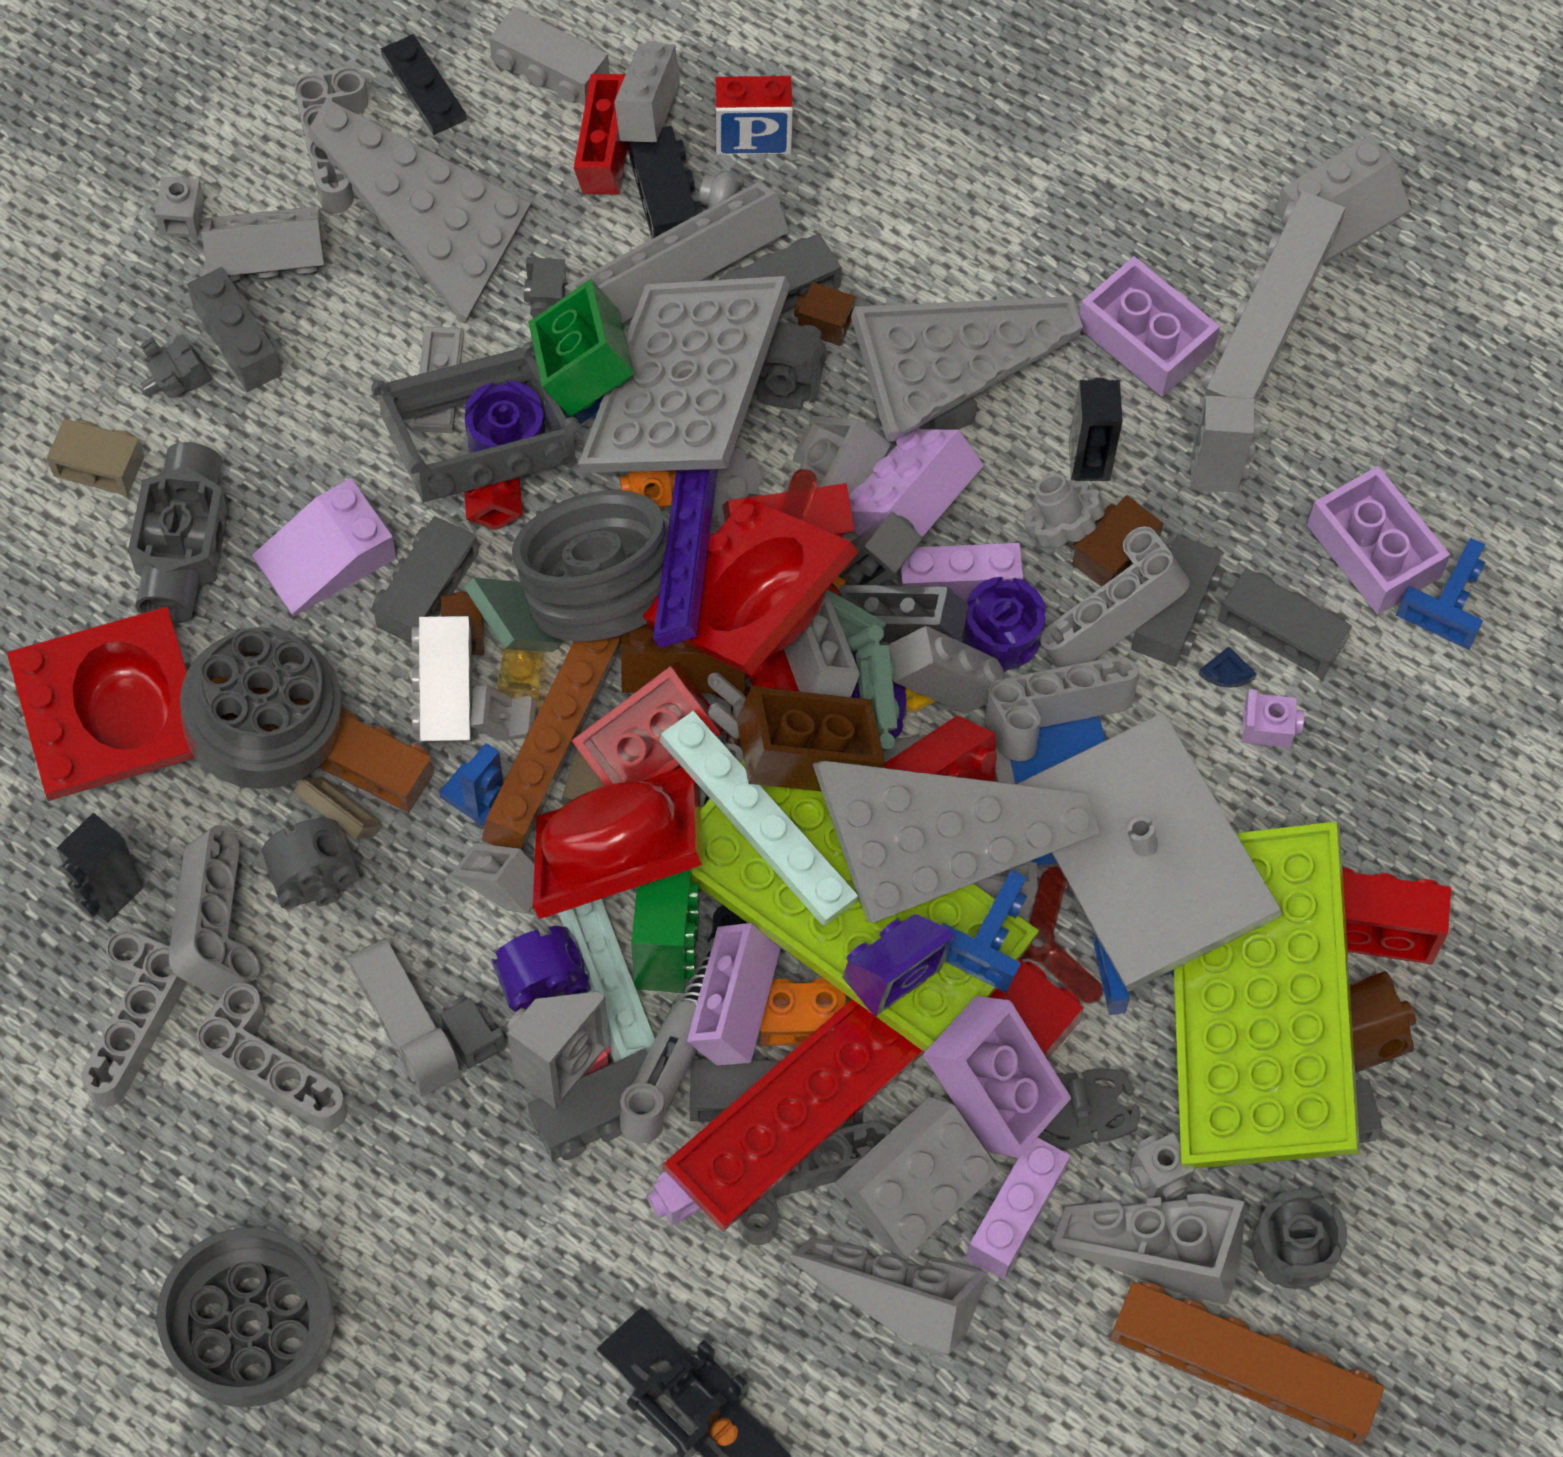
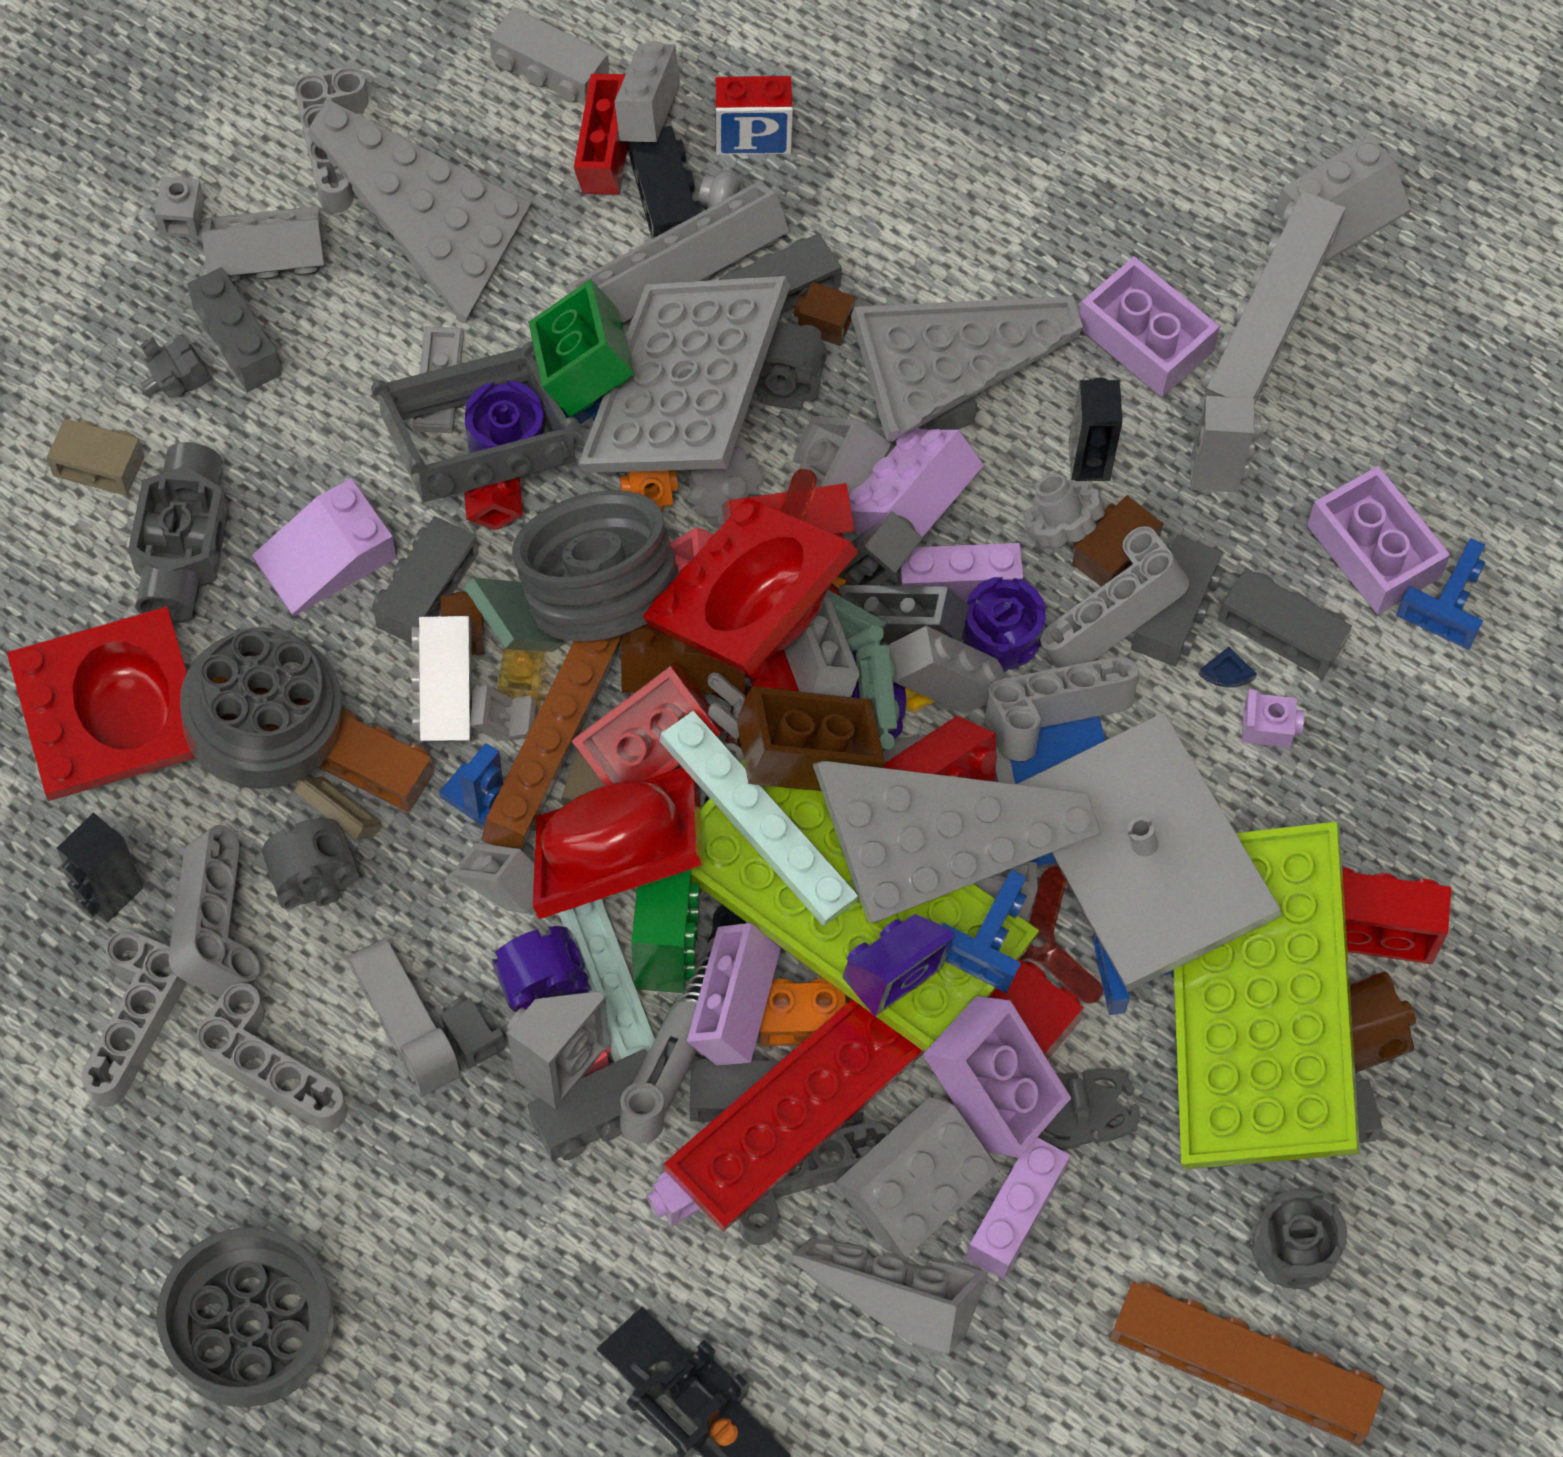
(423, 84): black plate -> none
(544, 283): dark grey brick -> none
(685, 556): dark purple tile -> none
(1154, 1177): light grey brick -> none
(1173, 1244): light grey wedge -> none

